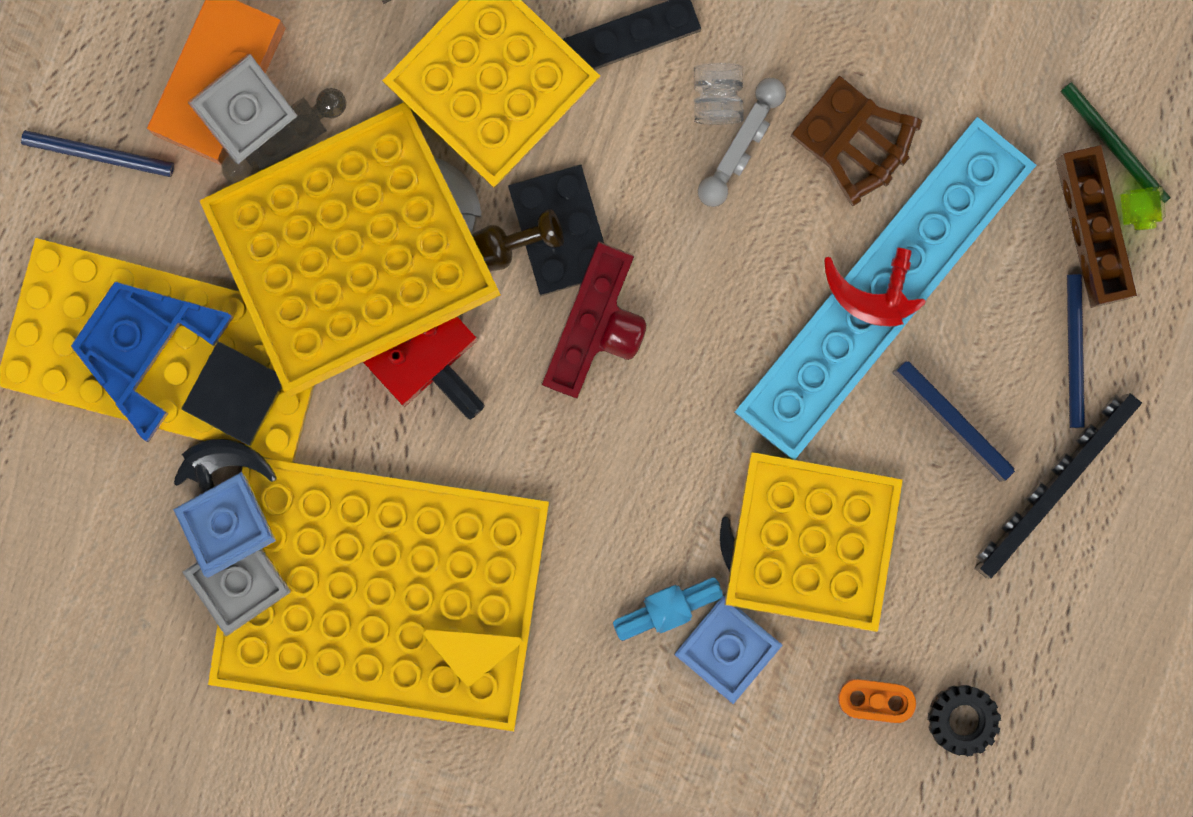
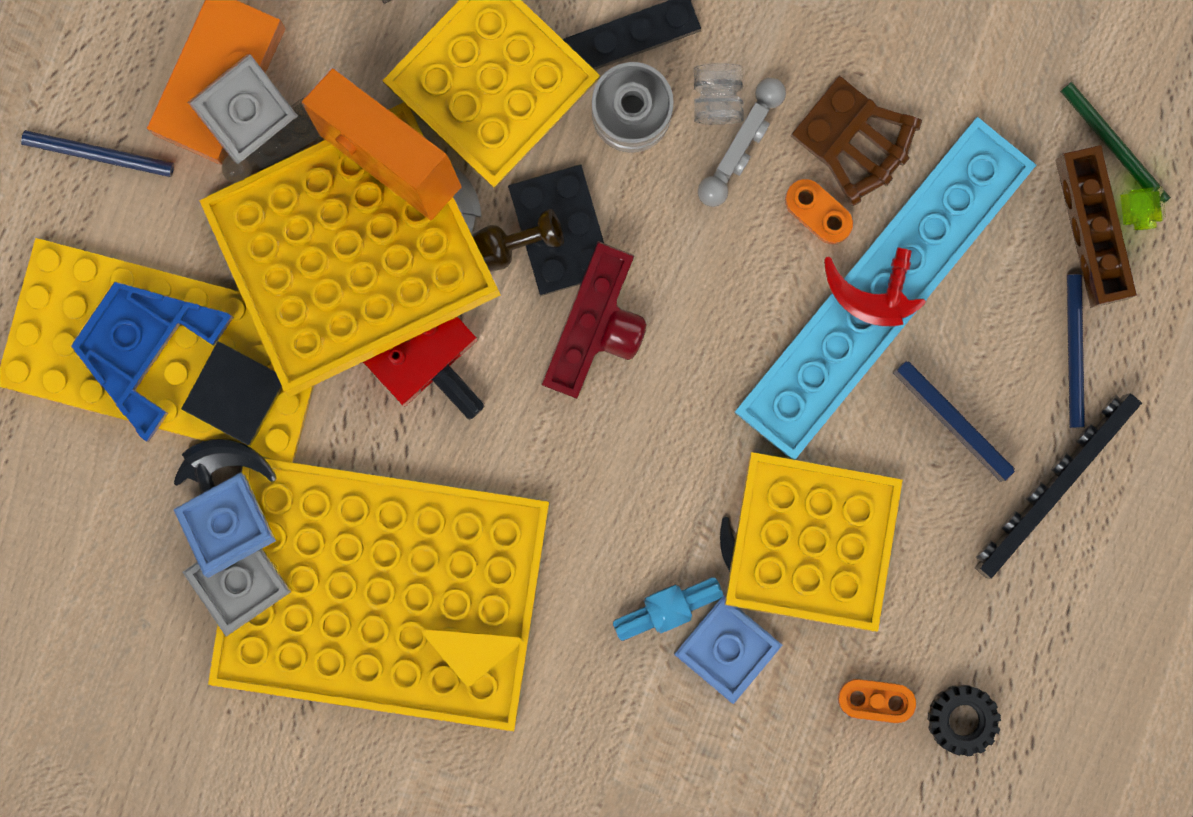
(382, 144): none -> orange brick
(632, 107): none -> light grey wheel
(815, 215): none -> orange plate

